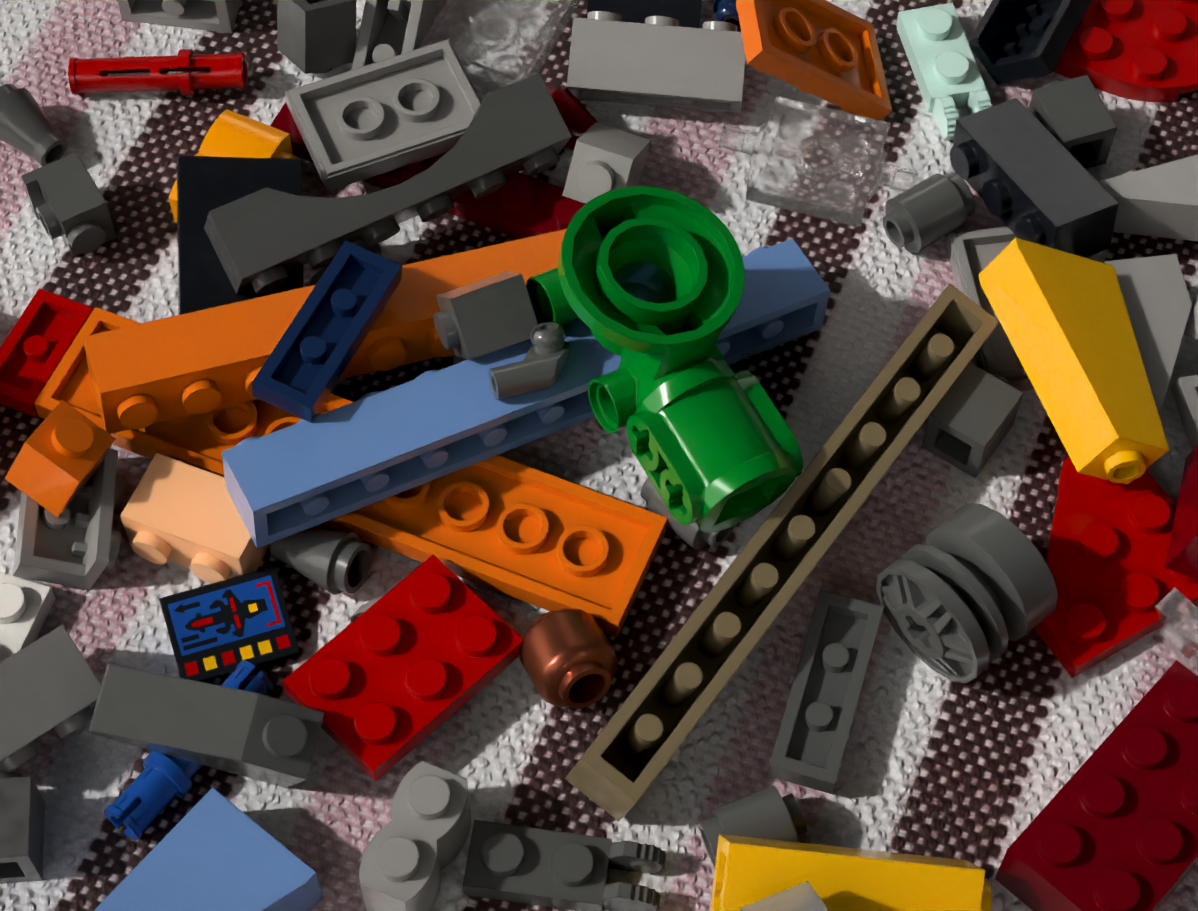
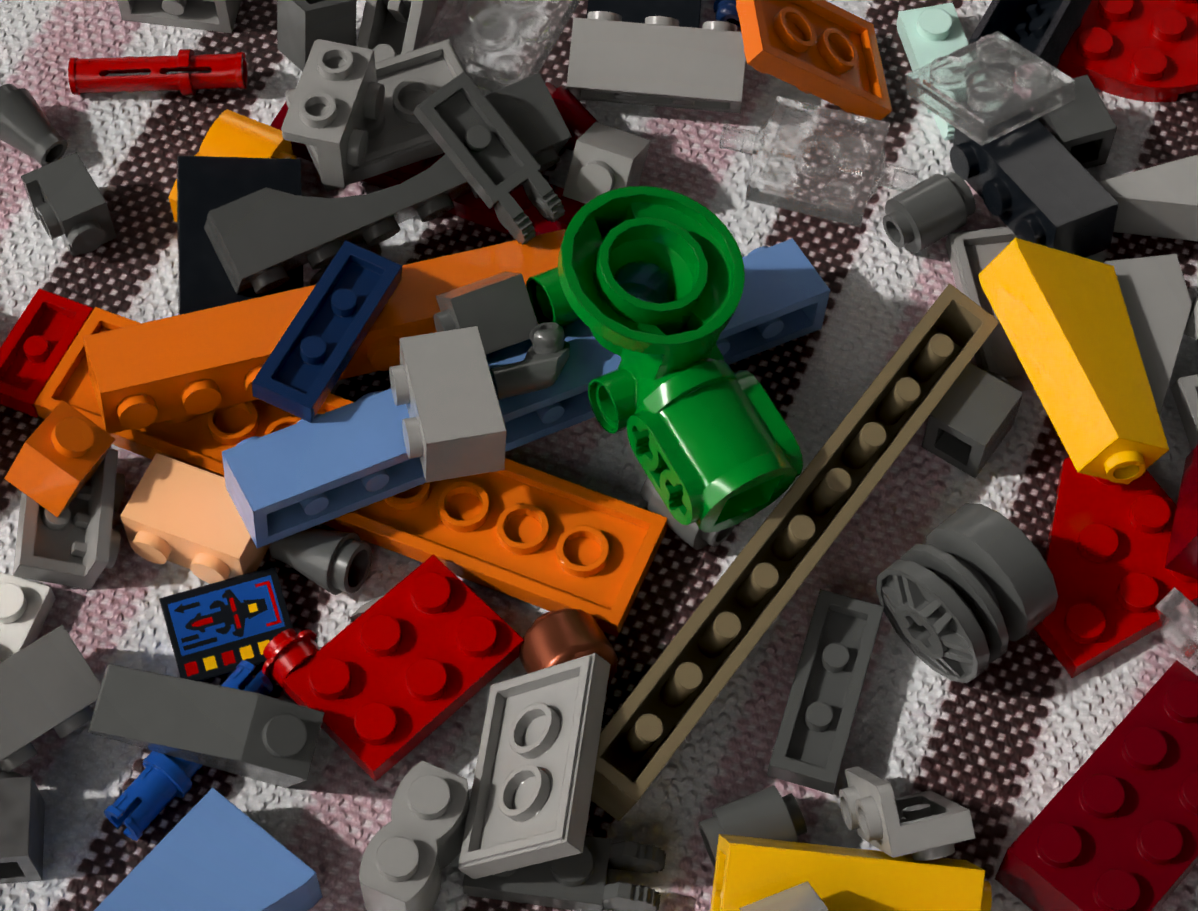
(287, 653): none -> red plate
(334, 107): none -> light grey bracket
(450, 404): none -> light grey brick
(488, 154): none -> dark grey hinge
(535, 768): none -> light grey tile
(911, 824): none -> light grey bracket
(990, 87): none -> clear plate

